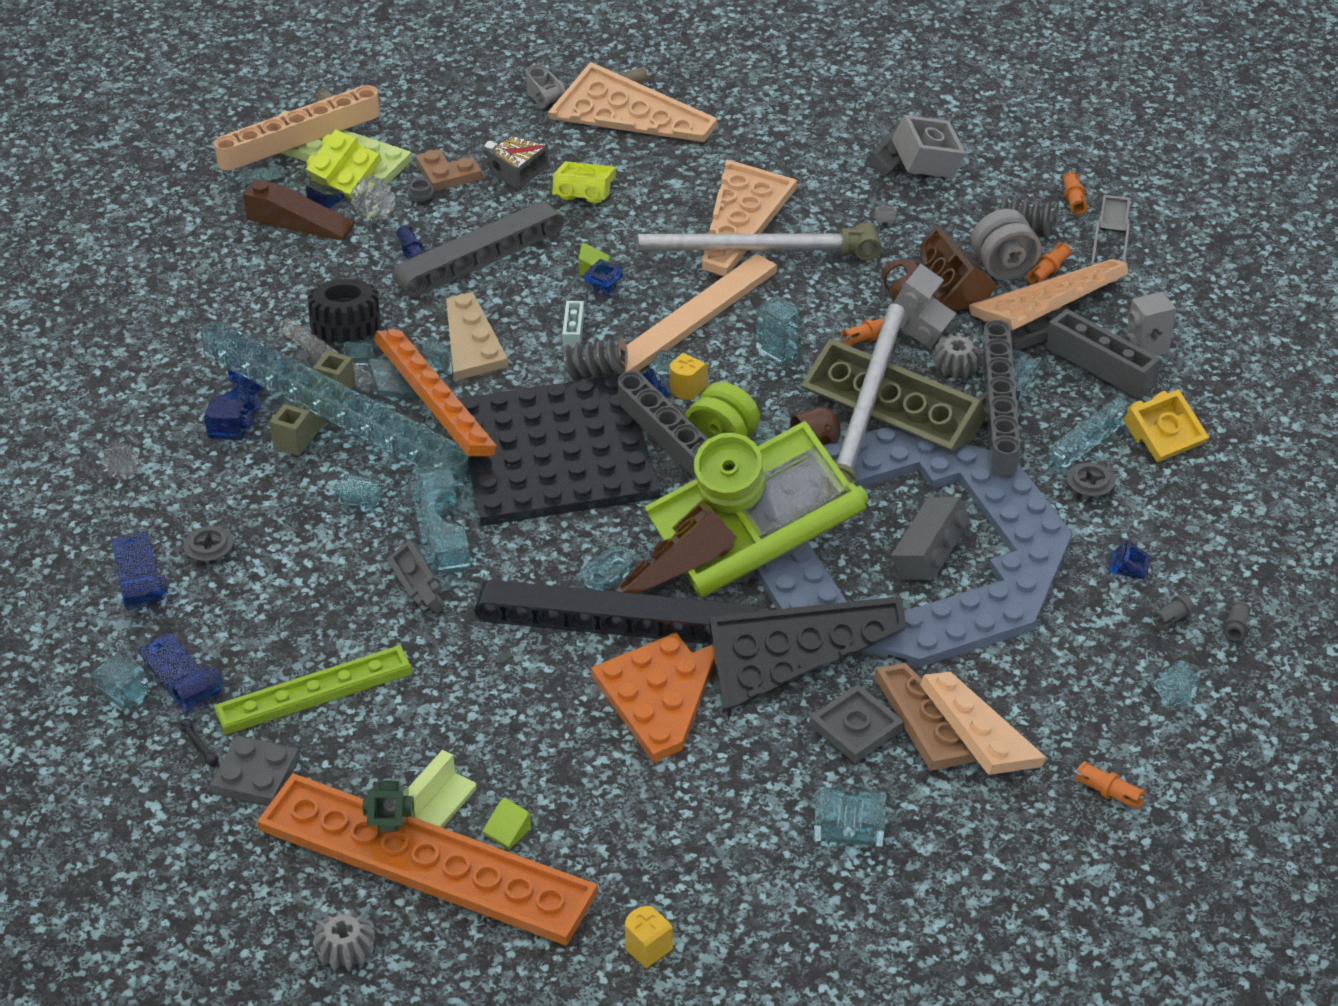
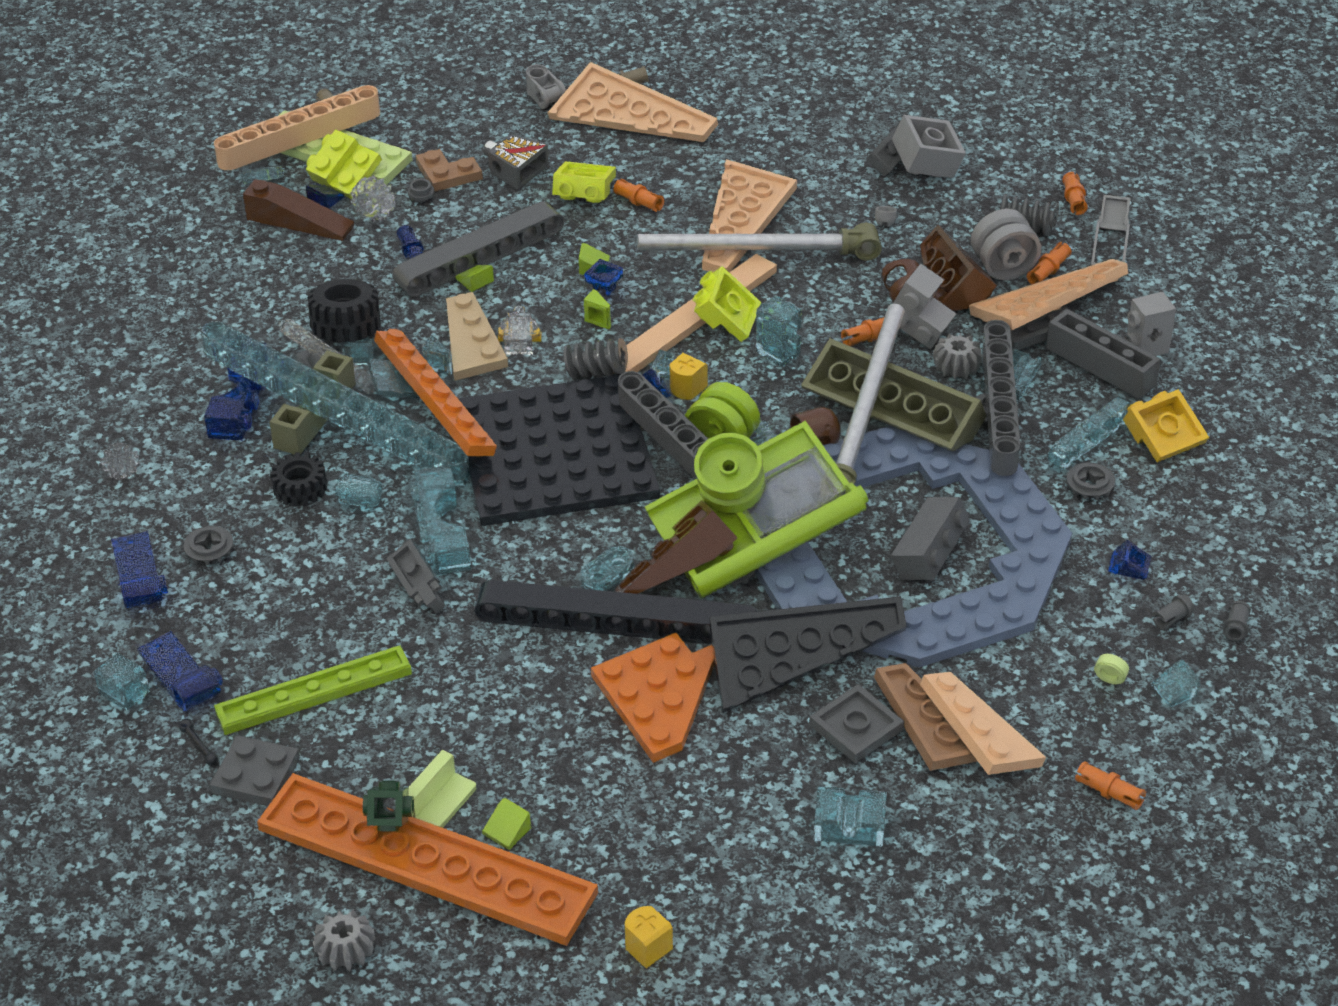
(302, 490): none -> black tyre
(476, 277): none -> lime slope
(519, 332): none -> clear piece
(573, 323): light aqua piece -> none
(597, 310): none -> lime slope
(638, 195): none -> orange pin
(726, 303): none -> neon yellow plate
(1111, 669): none -> yellowish green tile

